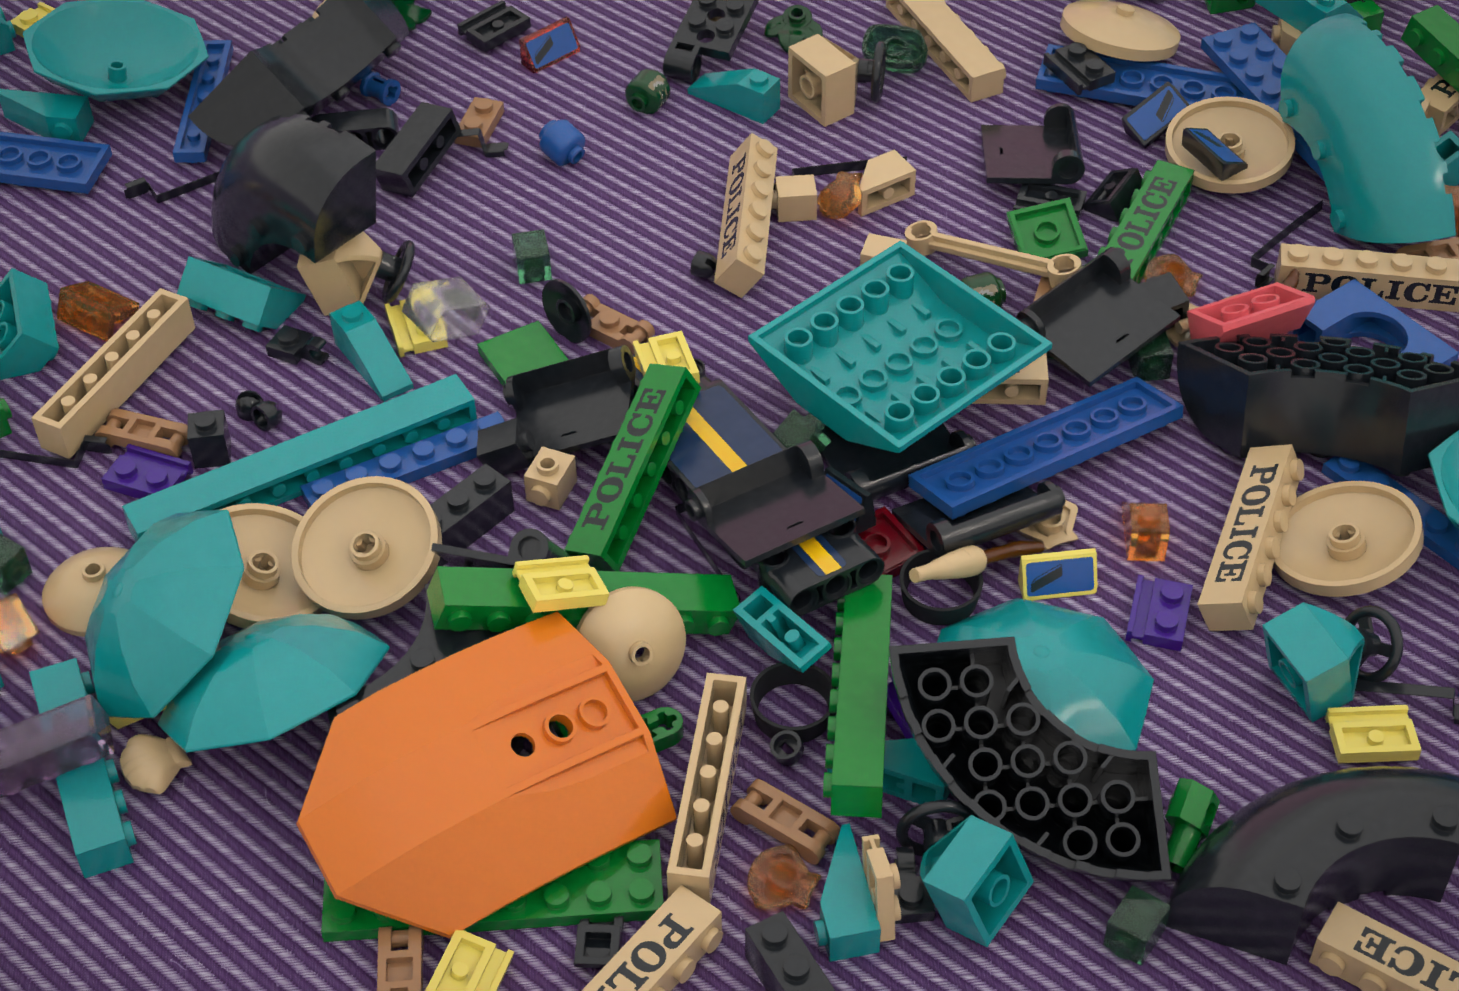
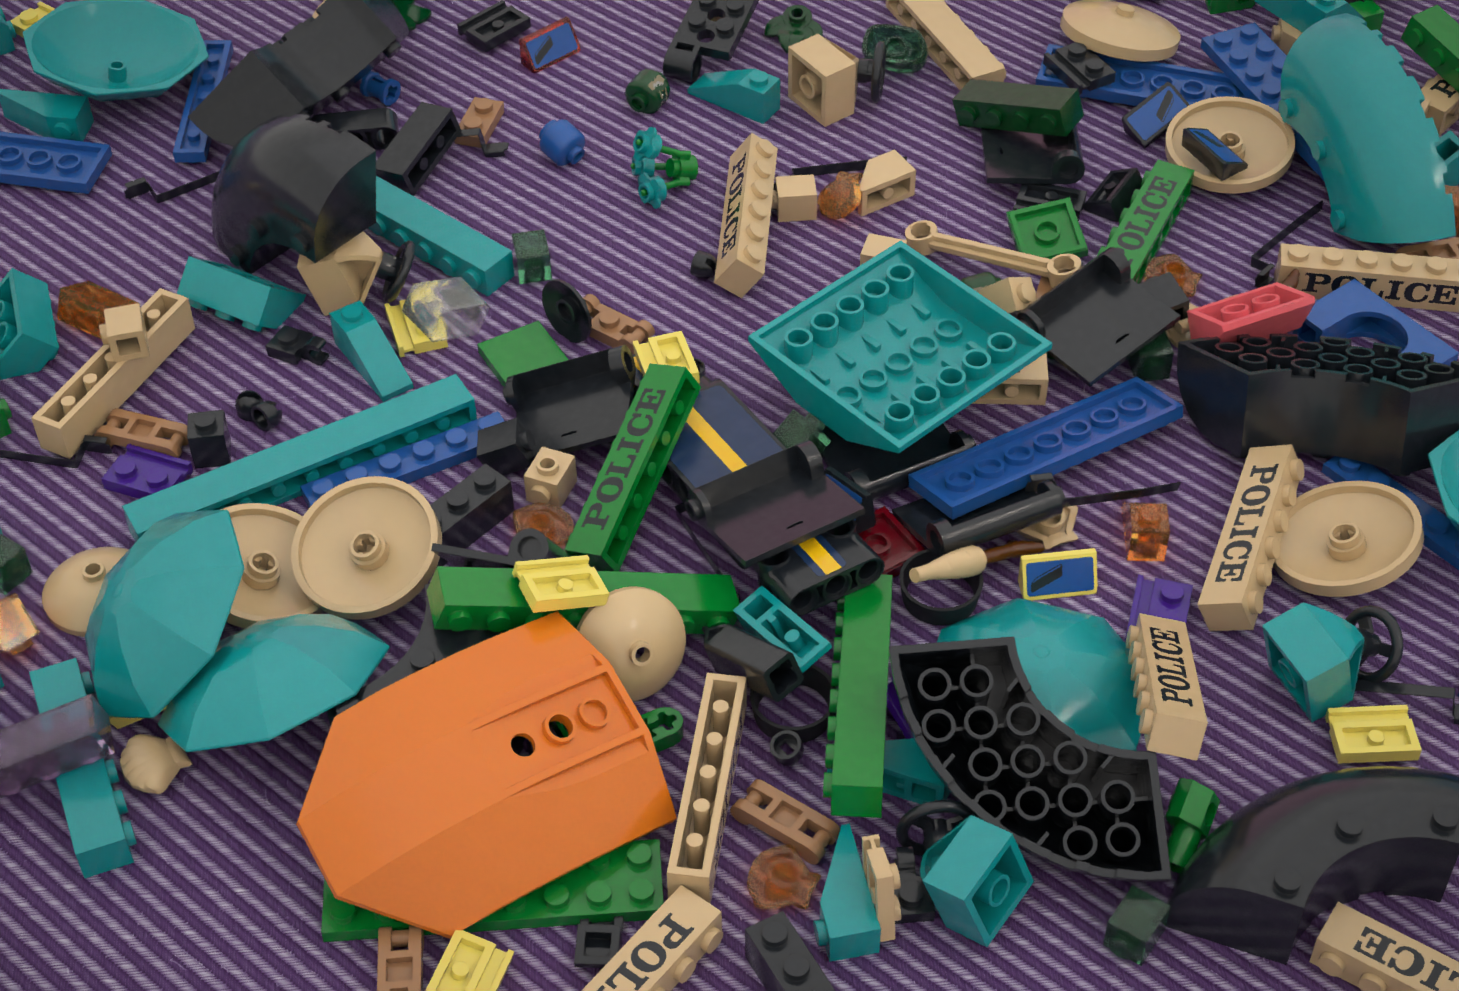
(125, 332): none -> tan brick
(441, 239): none -> teal brick
(546, 518): none -> clear orange animal
(680, 167): none -> plant
(739, 653): none -> black piece
(1011, 294): none -> tan brick
(1018, 107): none -> dark green brick
(1105, 497): none -> black piece
(1166, 687): none -> tan brick

